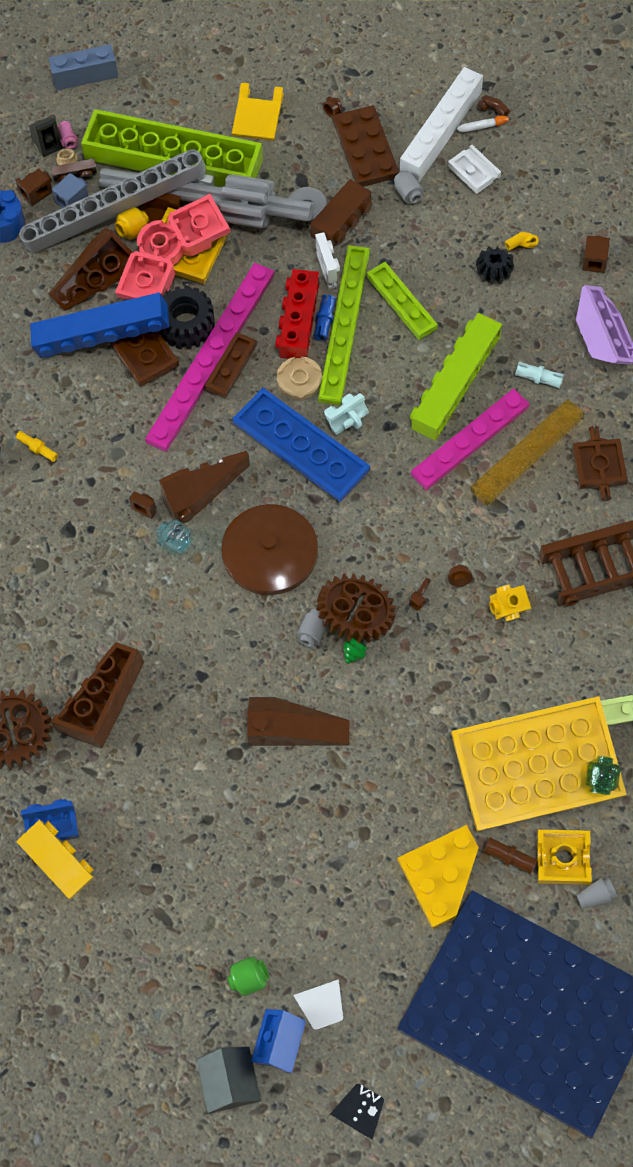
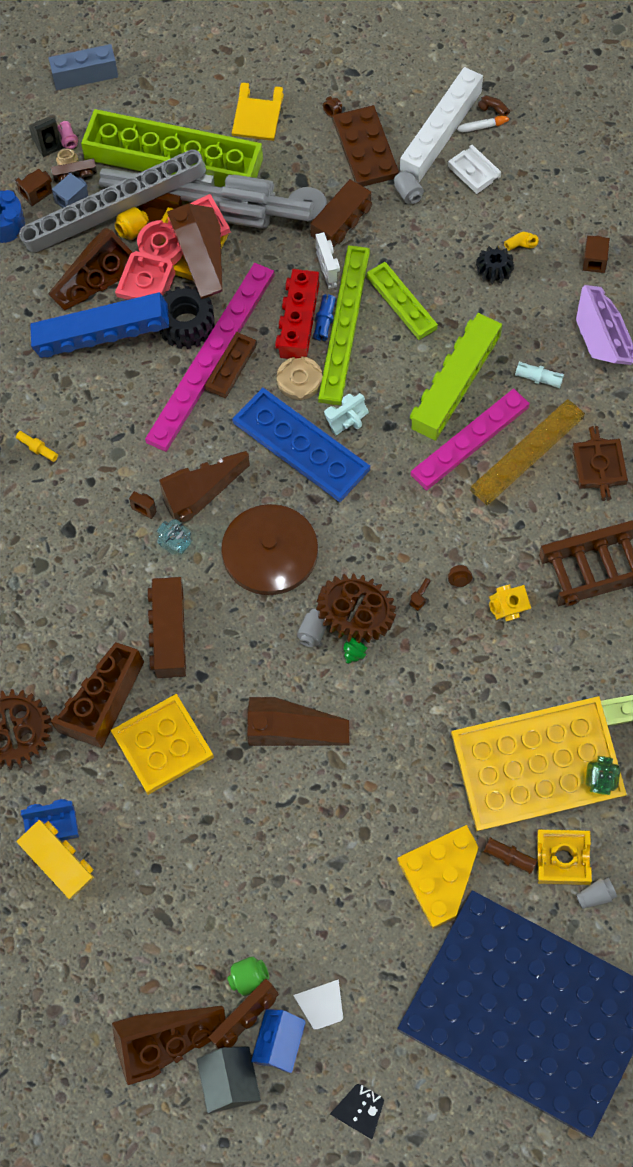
(145, 356): reddish brown plate -> none
(157, 1039): none -> reddish brown wedge
(162, 744): none -> yellow plate
(168, 627): none -> reddish brown brick
(200, 243): none -> reddish brown wedge
(244, 1015): none -> reddish brown plate

